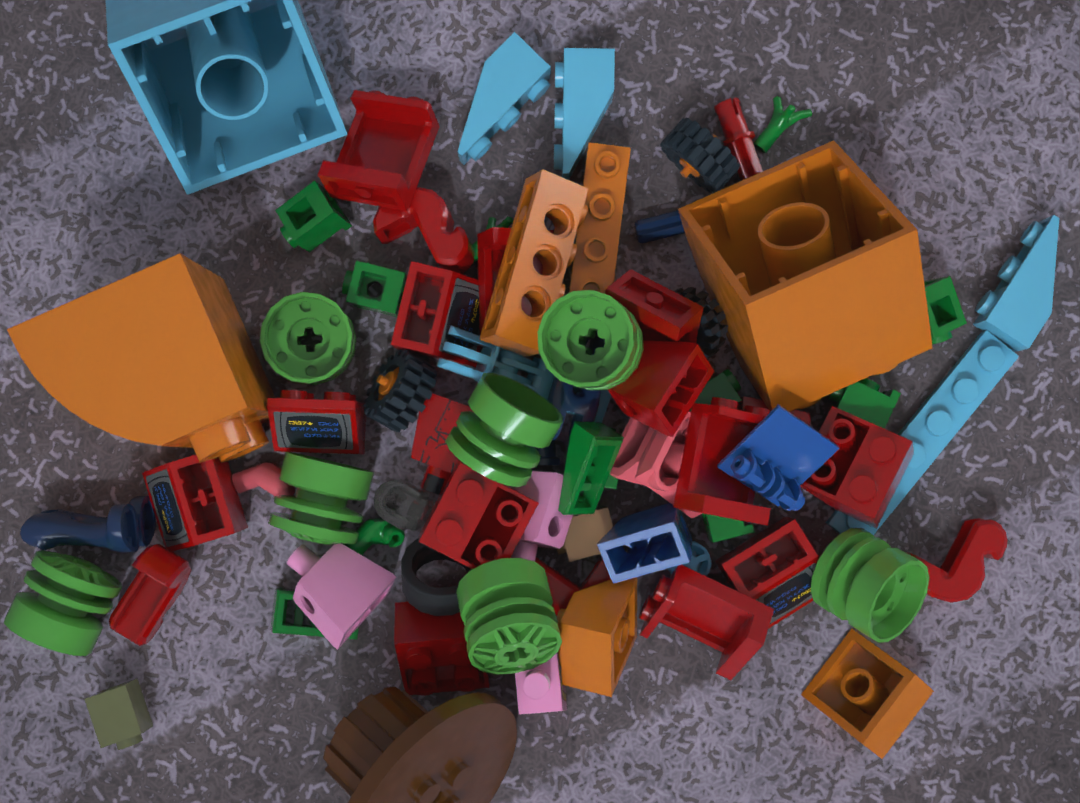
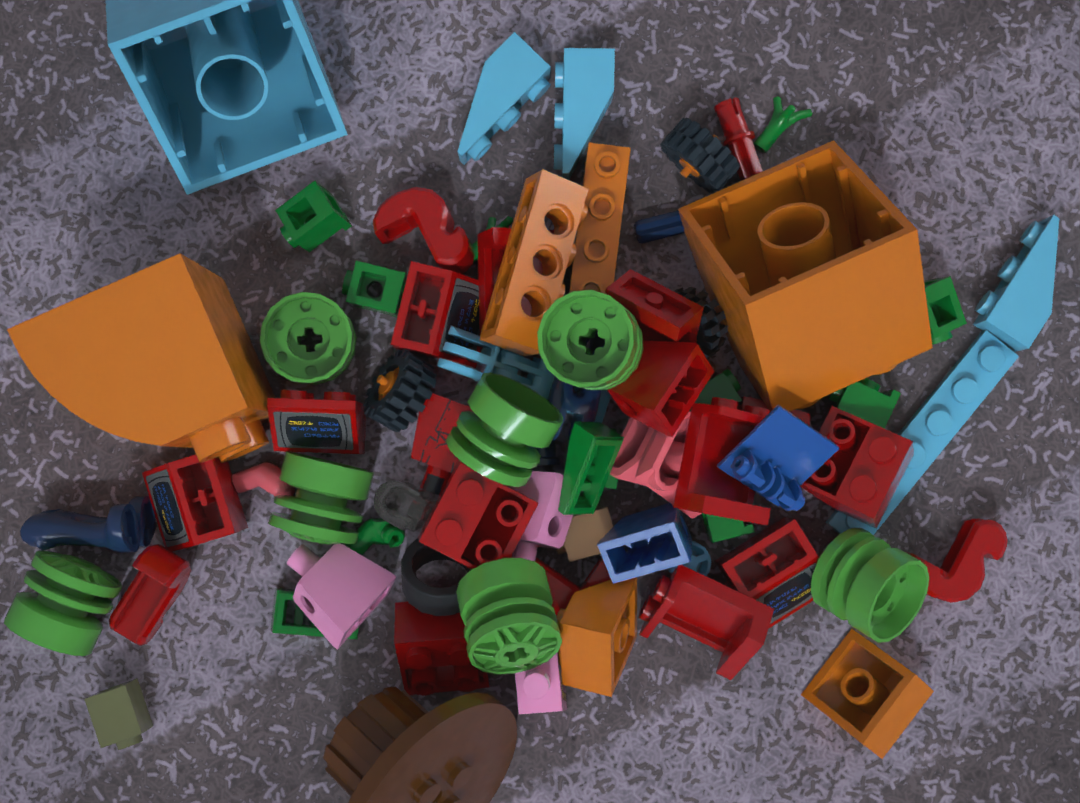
(382, 151): red panel -> none

